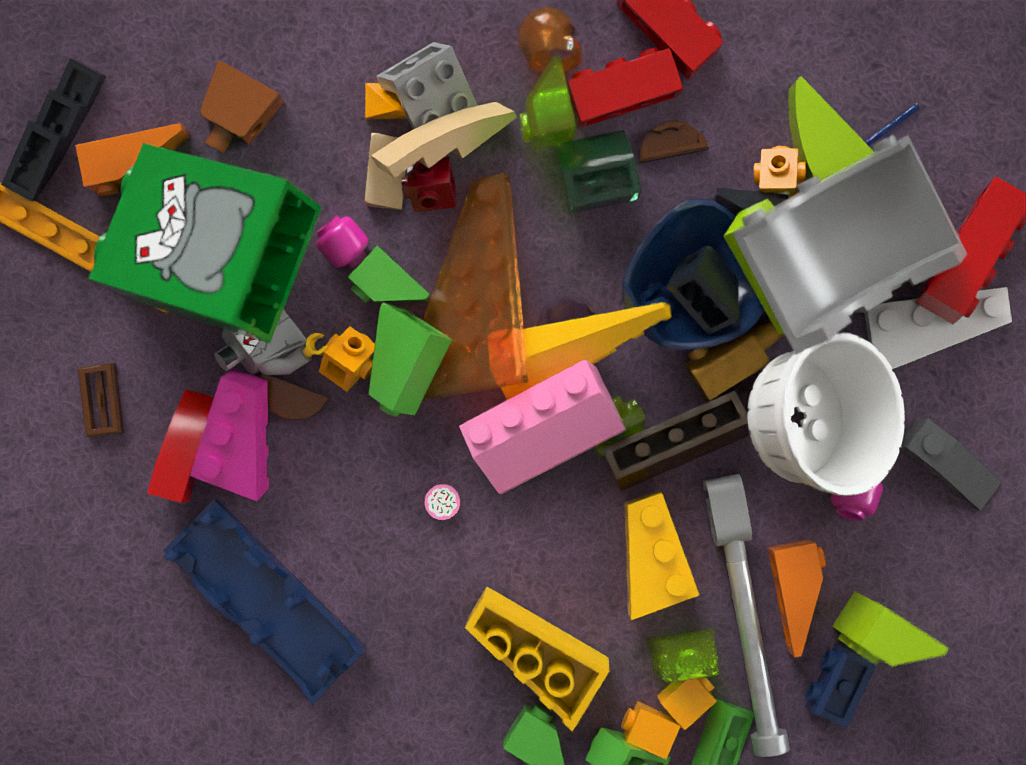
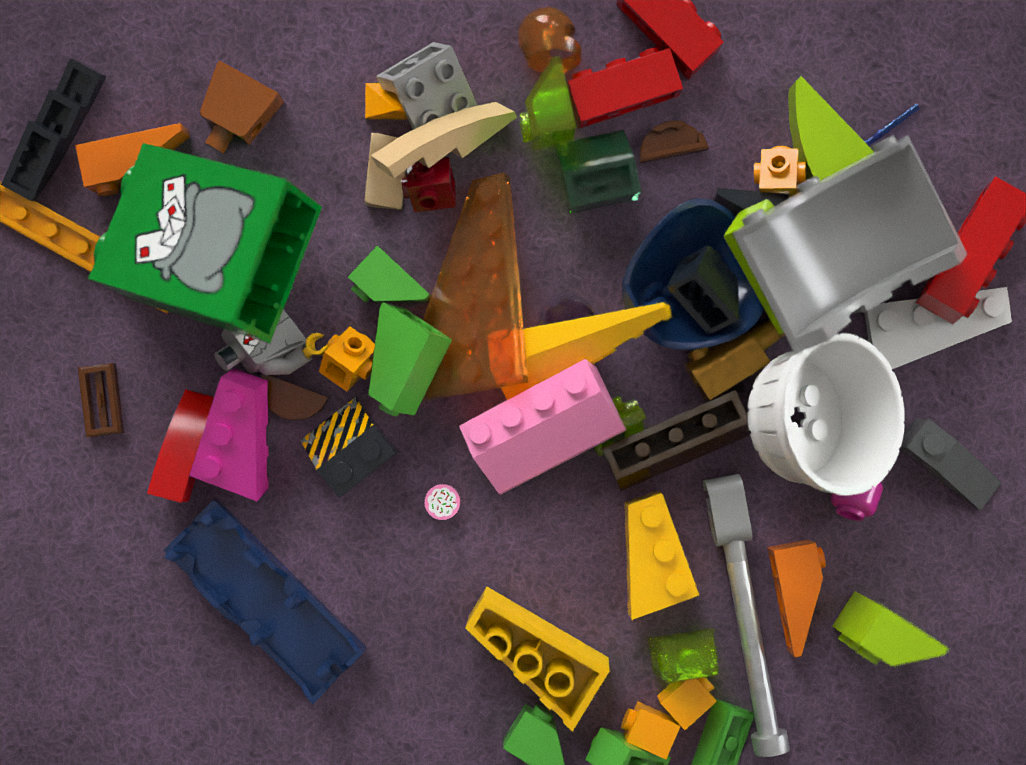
(342, 242): dark pink head -> none
(348, 447): none -> slope
(839, 685): dark blue bracket -> none

